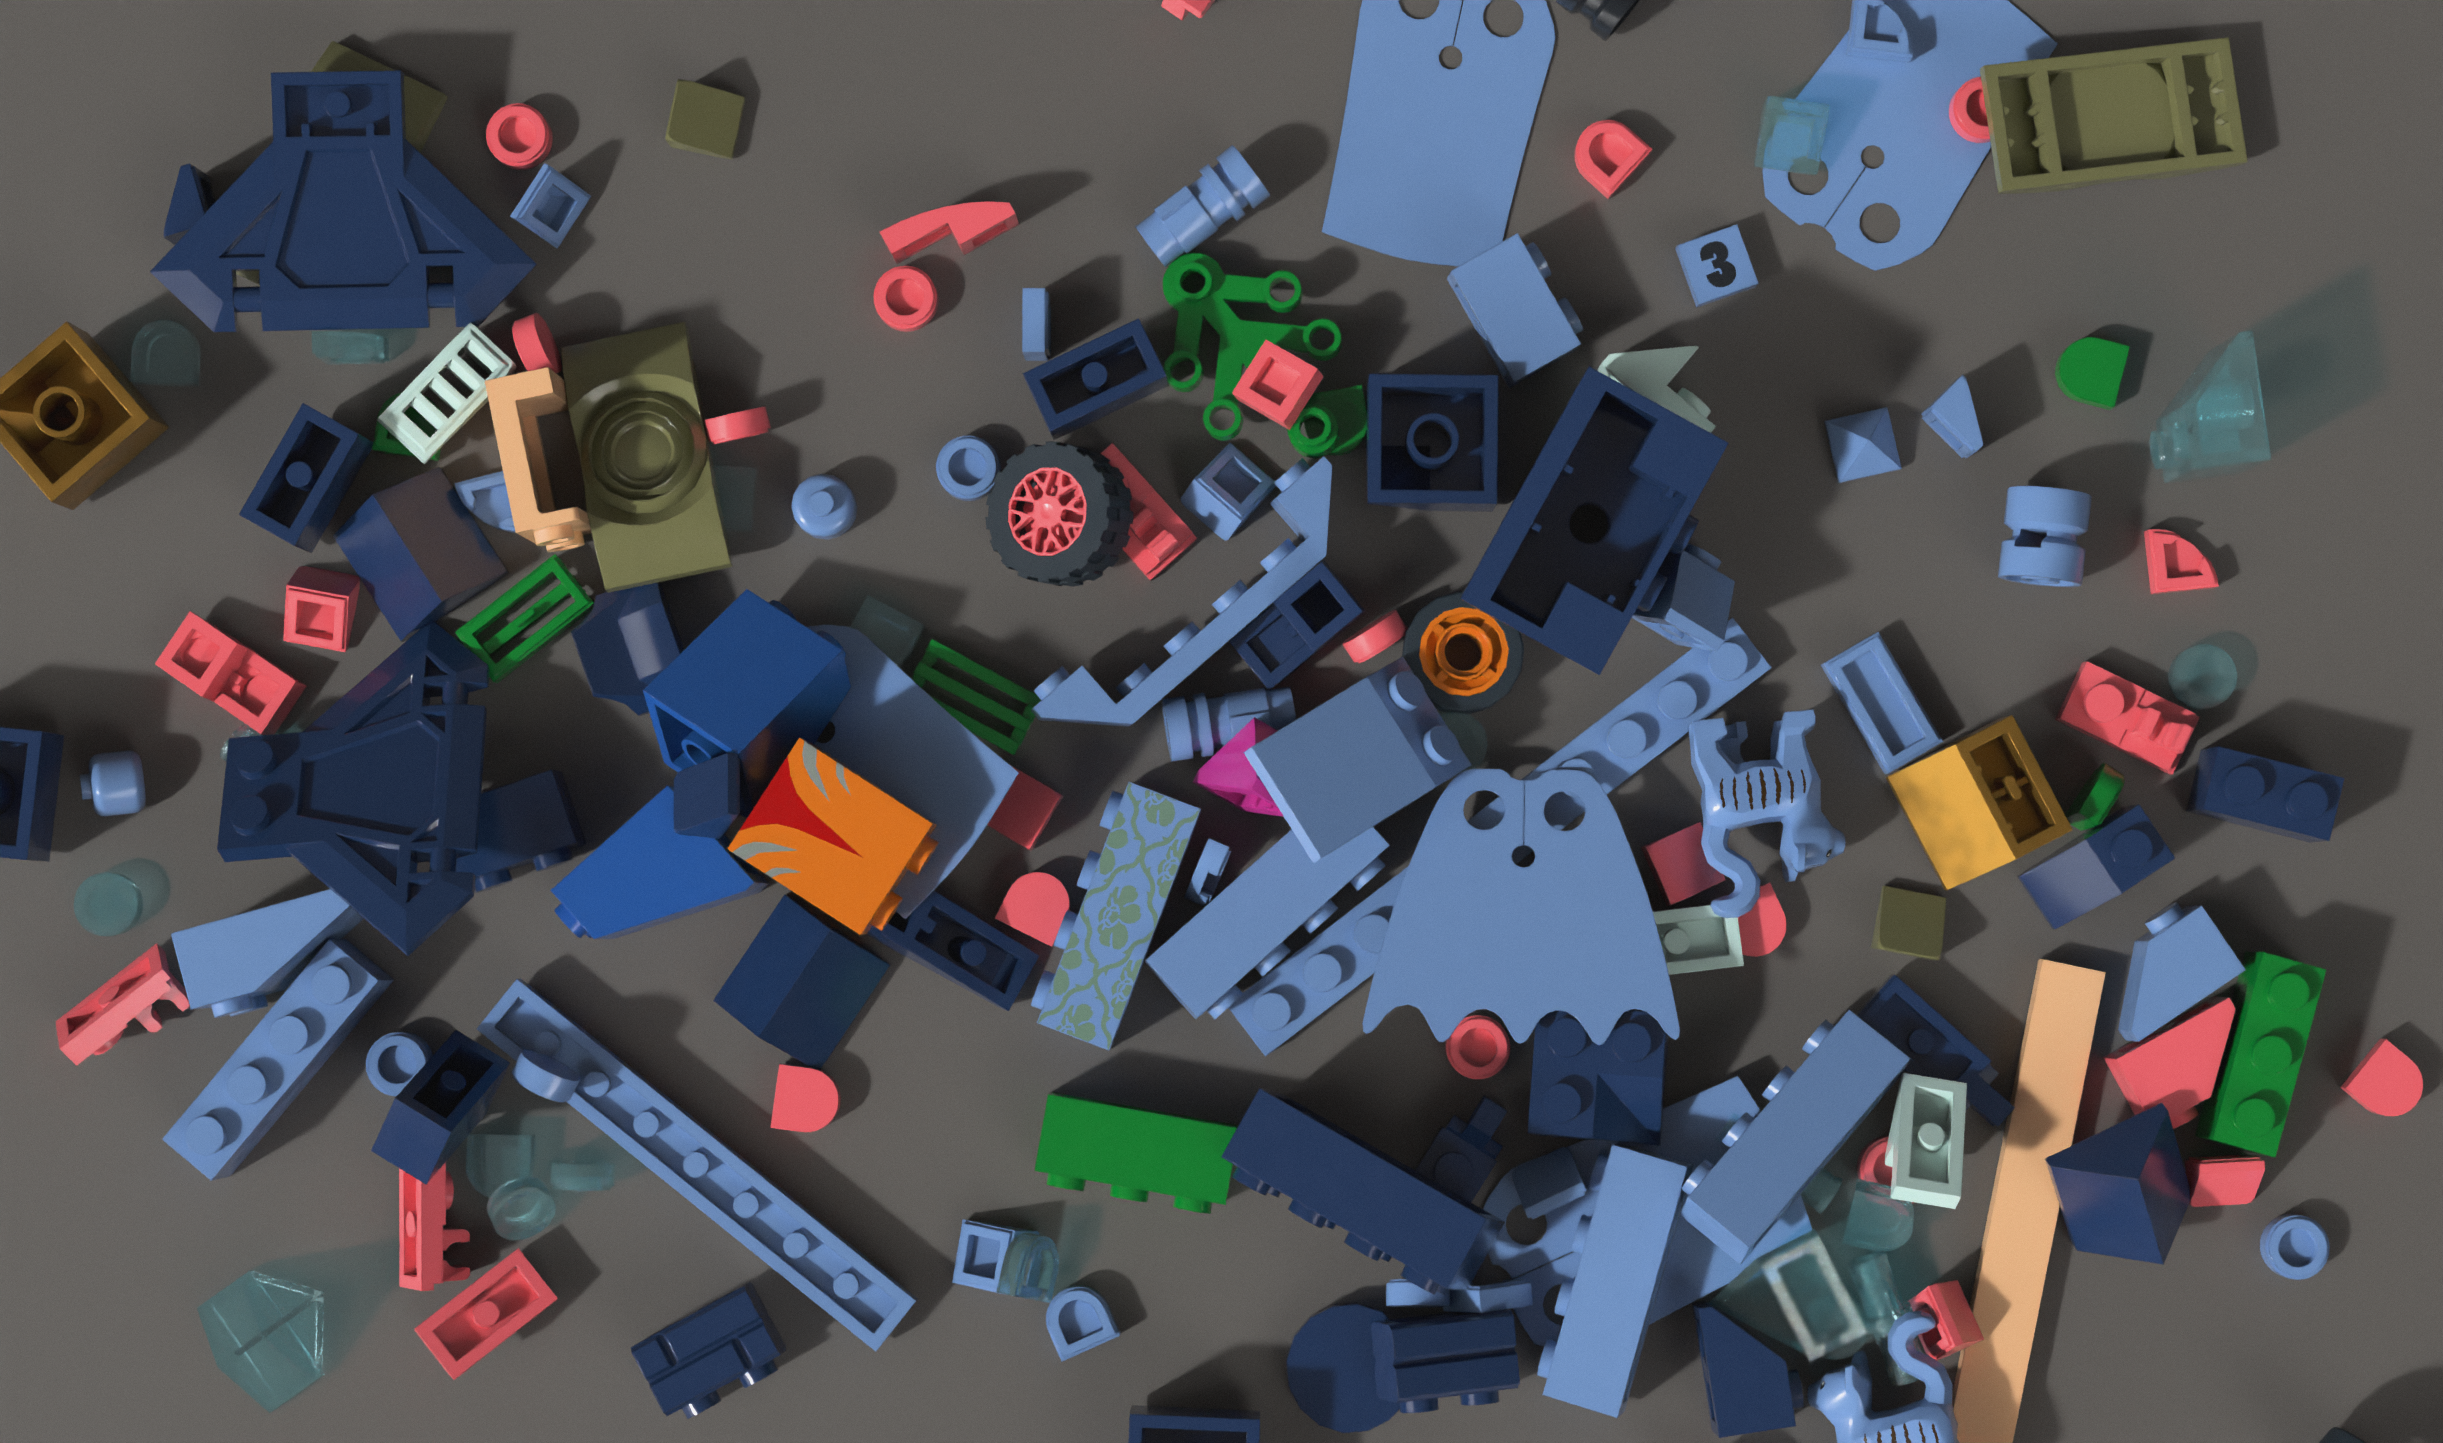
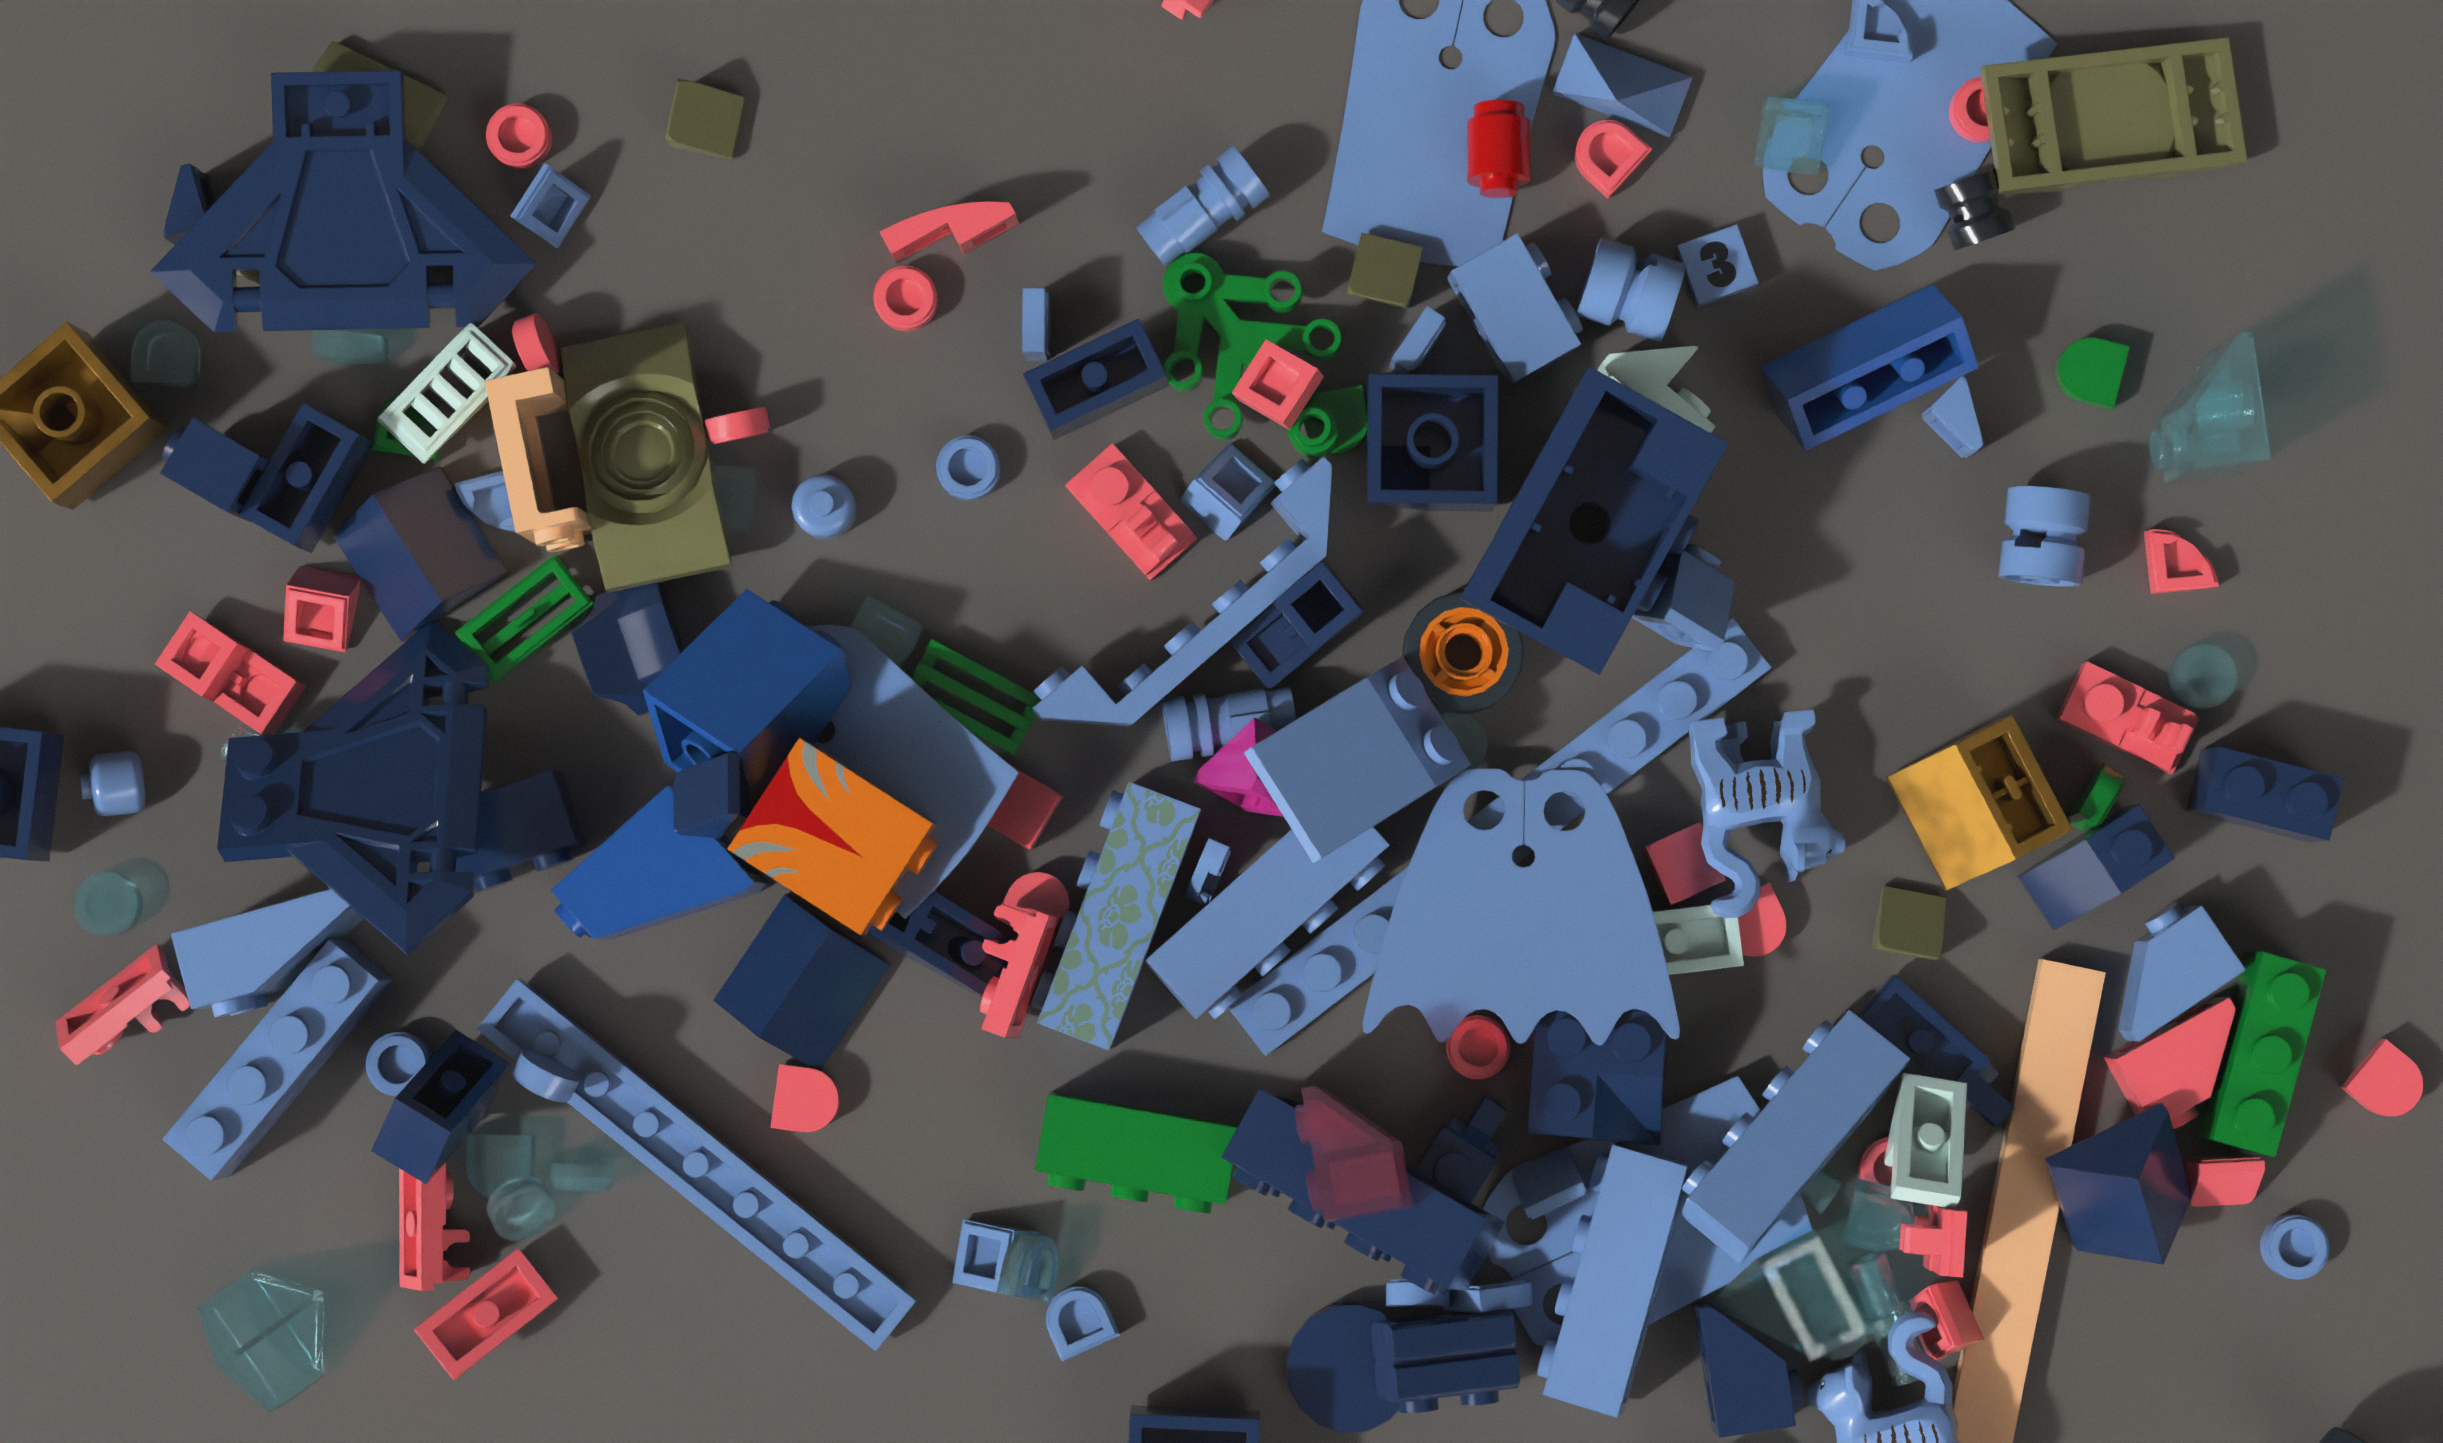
(213, 465): none -> dark blue brick
(710, 1350): dark blue brick -> none
(1010, 996): none -> coral plate
(1059, 514): black wheel -> none
(1355, 1161): none -> clear pink slope
(1375, 637): coral tile -> none
(1384, 270): none -> olive slope
(1418, 342): none -> medium blue tile
(1498, 148): none -> red brick
(1622, 85): none -> medium blue slope
(1631, 289): none -> medium blue wheel
(1862, 445): medium blue slope -> none
(1869, 367): none -> blue brick
(1881, 703): medium blue tile -> none
(1939, 1238): none -> coral plate
(1974, 209): none -> black wheel

